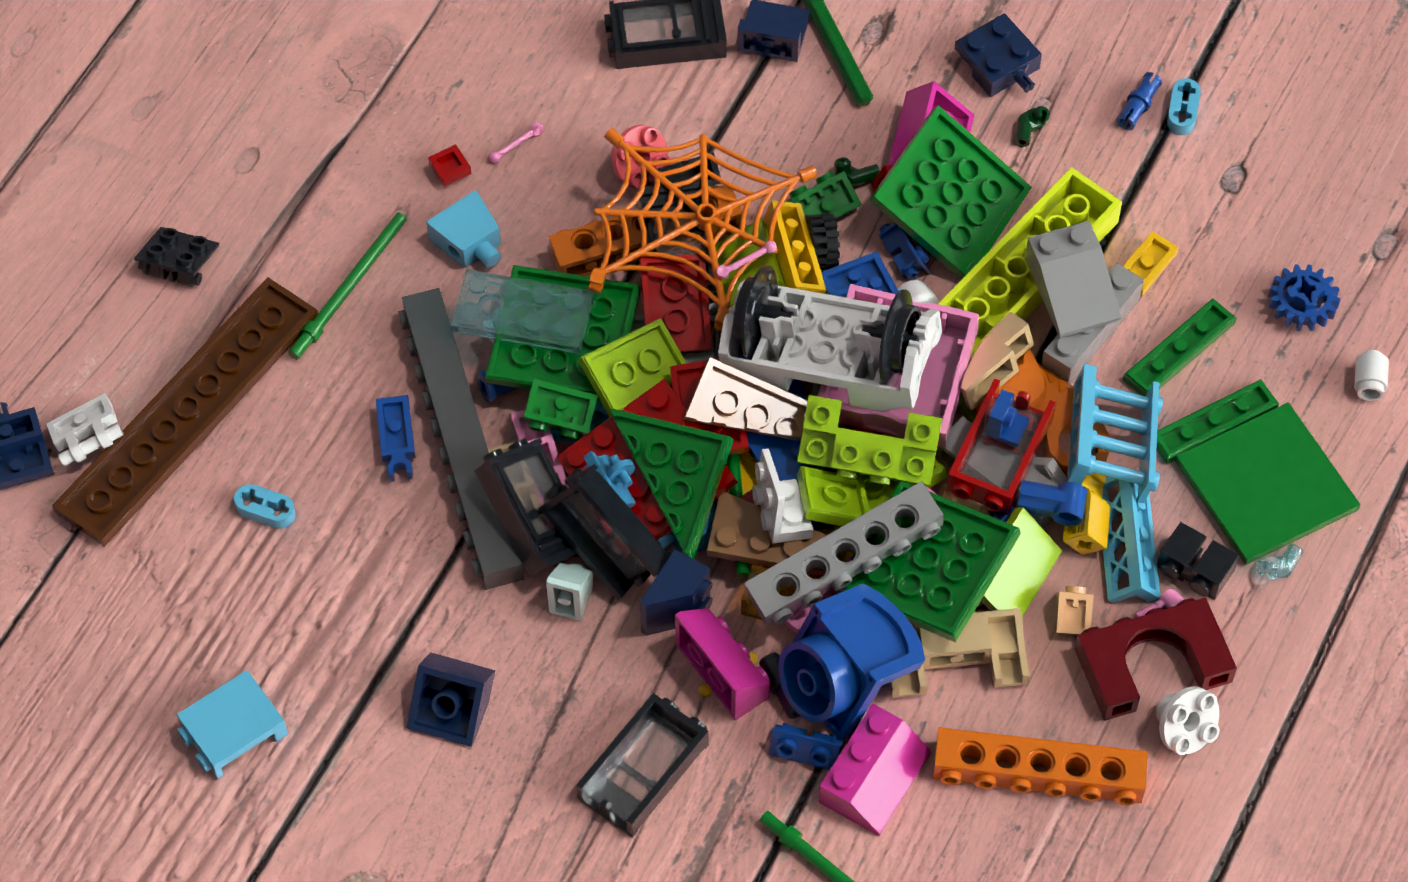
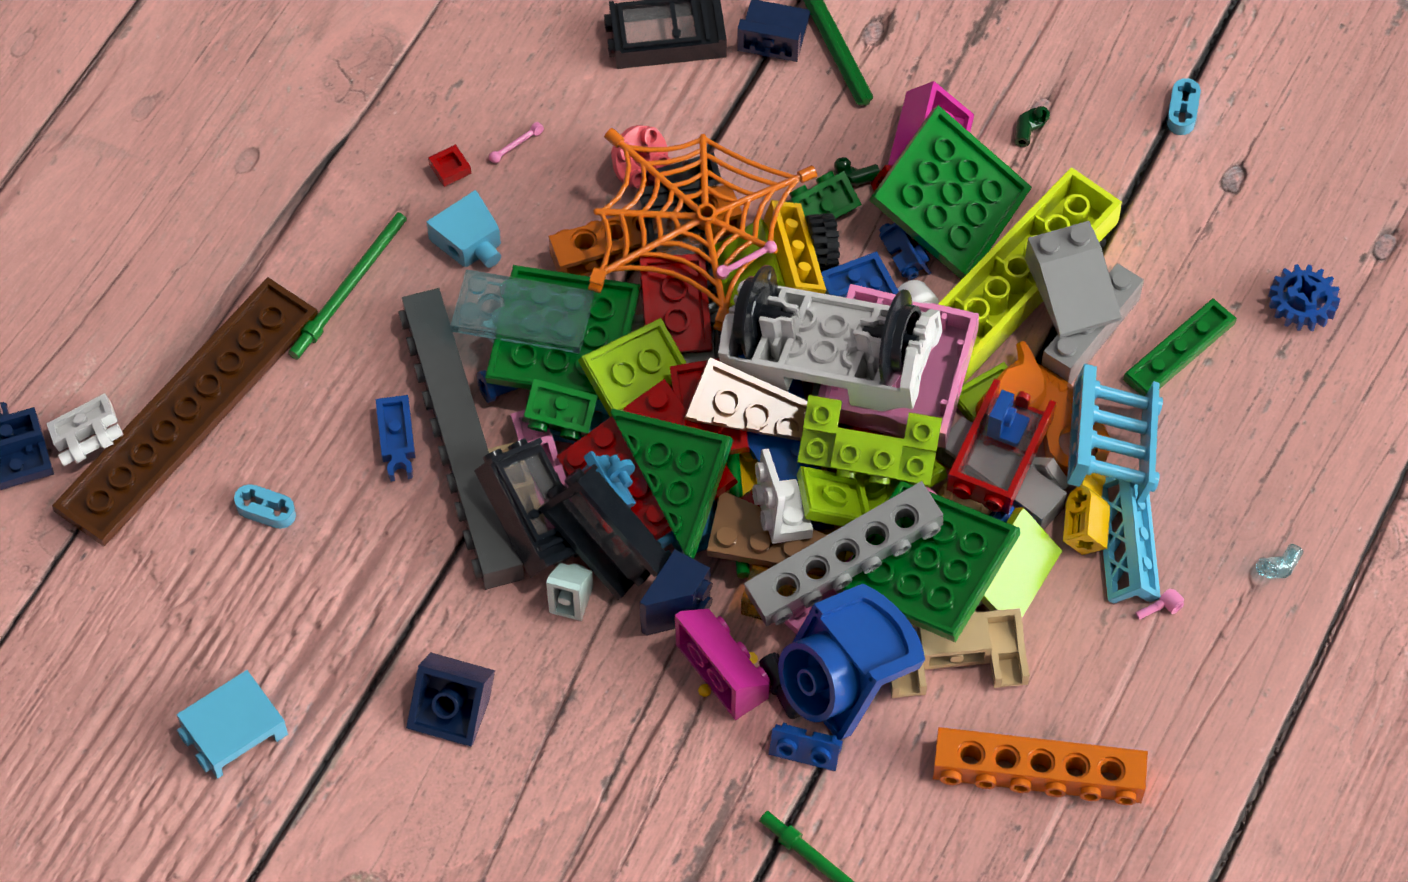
(175, 256): black hinge -> none
(642, 764): door -> none
(874, 770): dark pink slope -> none
(996, 358): tan slope -> none
(999, 55): dark blue plate -> none
(1061, 502): blue piece -> none
(1074, 610): light nougat bracket -> none
(1139, 101): blue pin -> none
(1151, 259): yellow plate -> none
(1186, 626): dark red arch -> none
(1188, 719): white plate -> none
(1210, 572): black piece -> none
(1214, 420): green tile -> none
(1267, 483): green tile -> none
(1371, 375): white brick -> none

